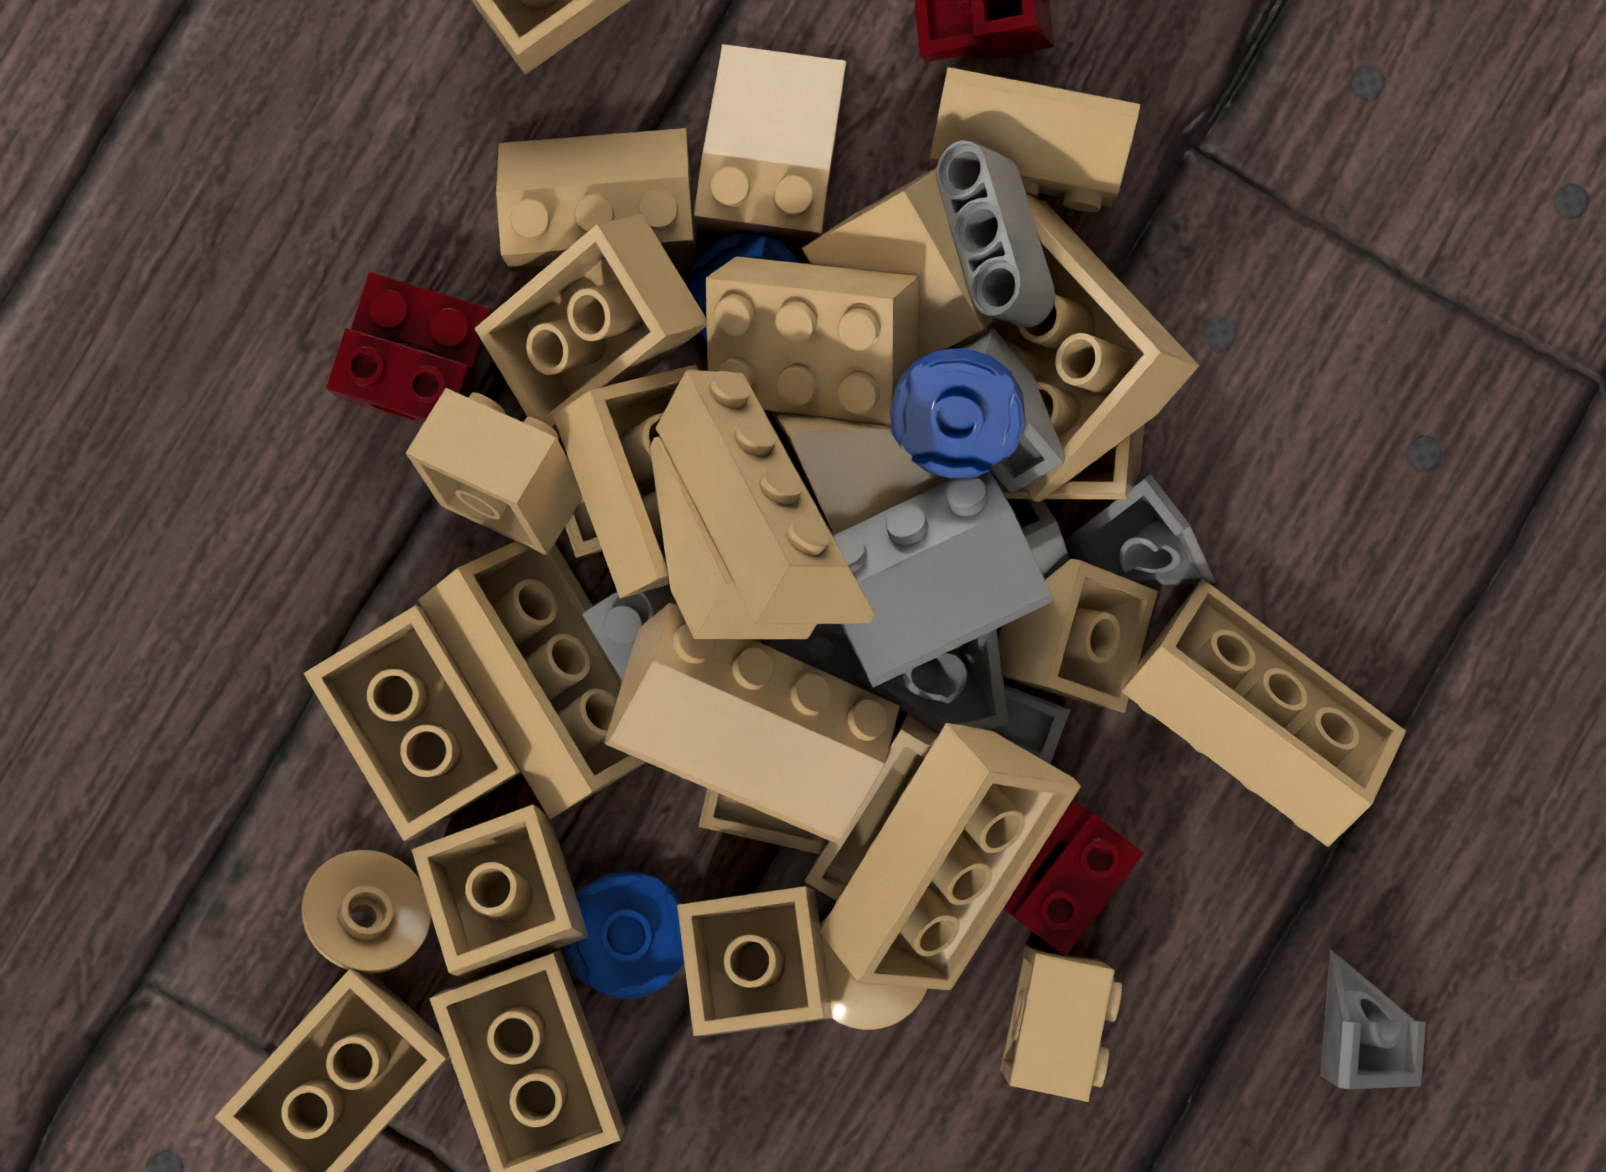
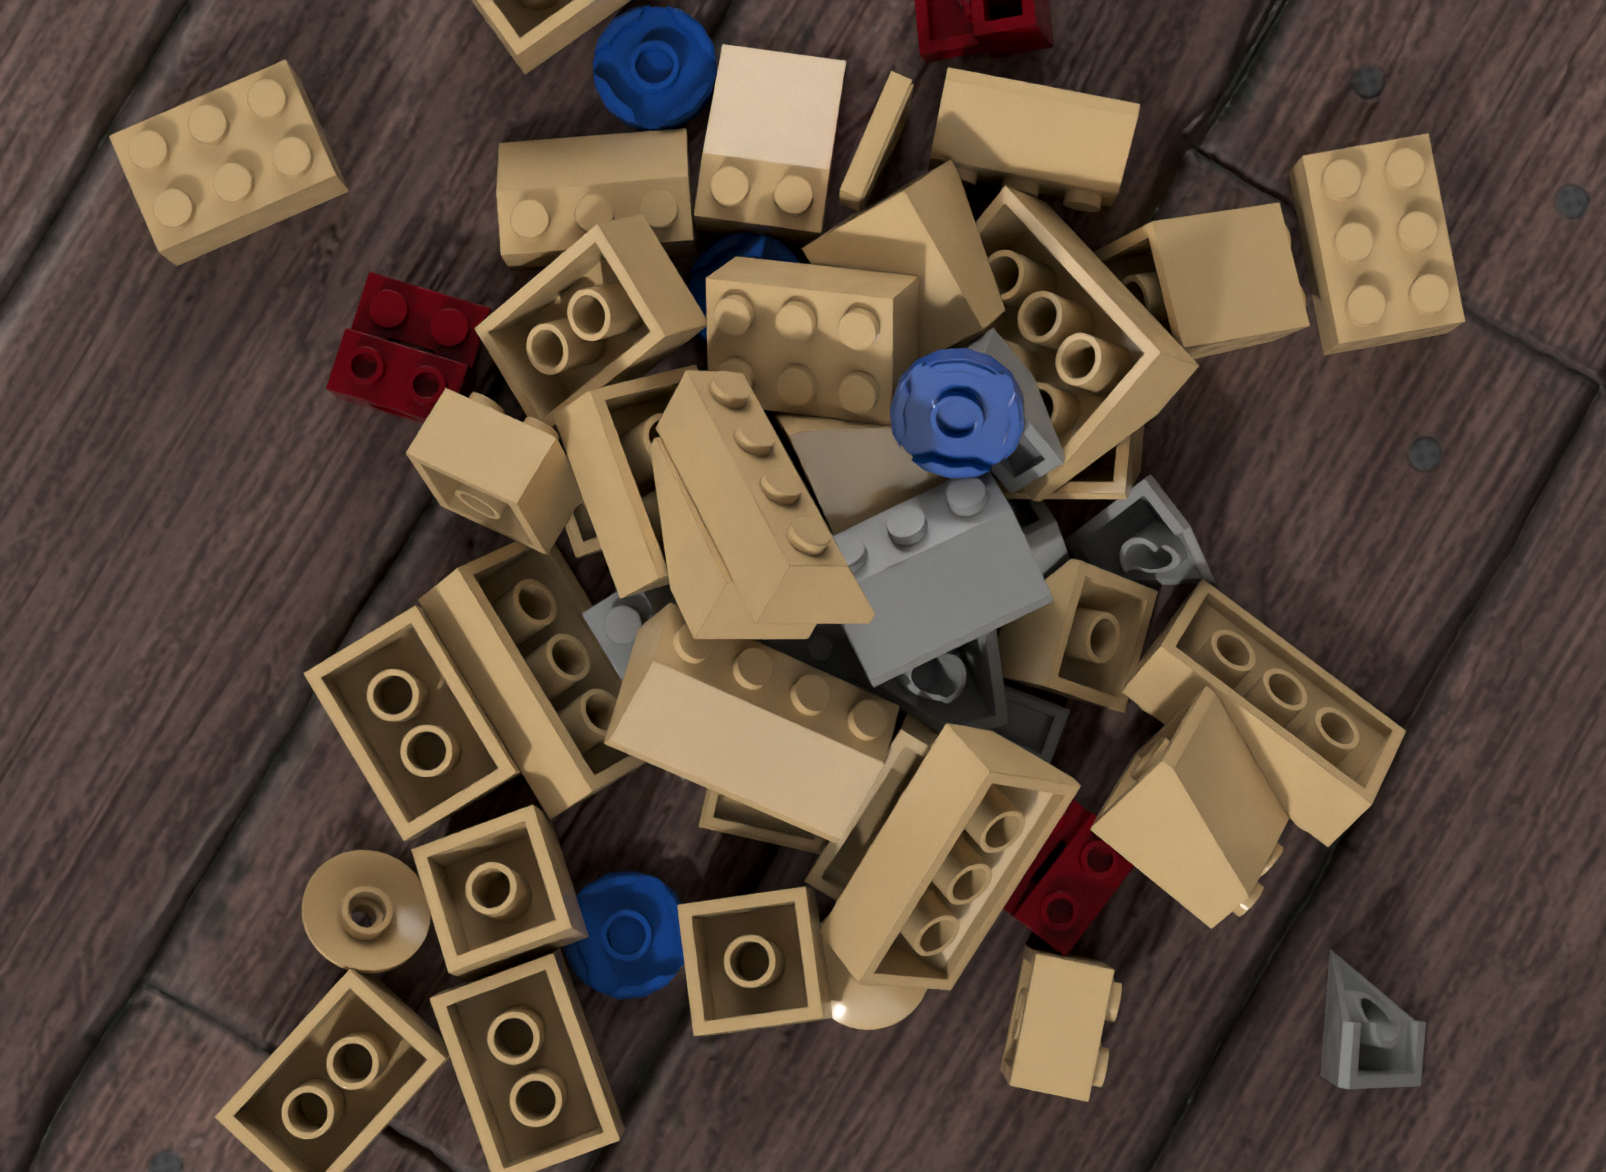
(228, 163): none -> tan brick
(654, 68): none -> blue tile
(877, 142): none -> tan tile
(1015, 254): light grey beam -> none
(1197, 813): none -> tan slope
(1214, 277): none -> tan slope
(1376, 244): none -> tan brick

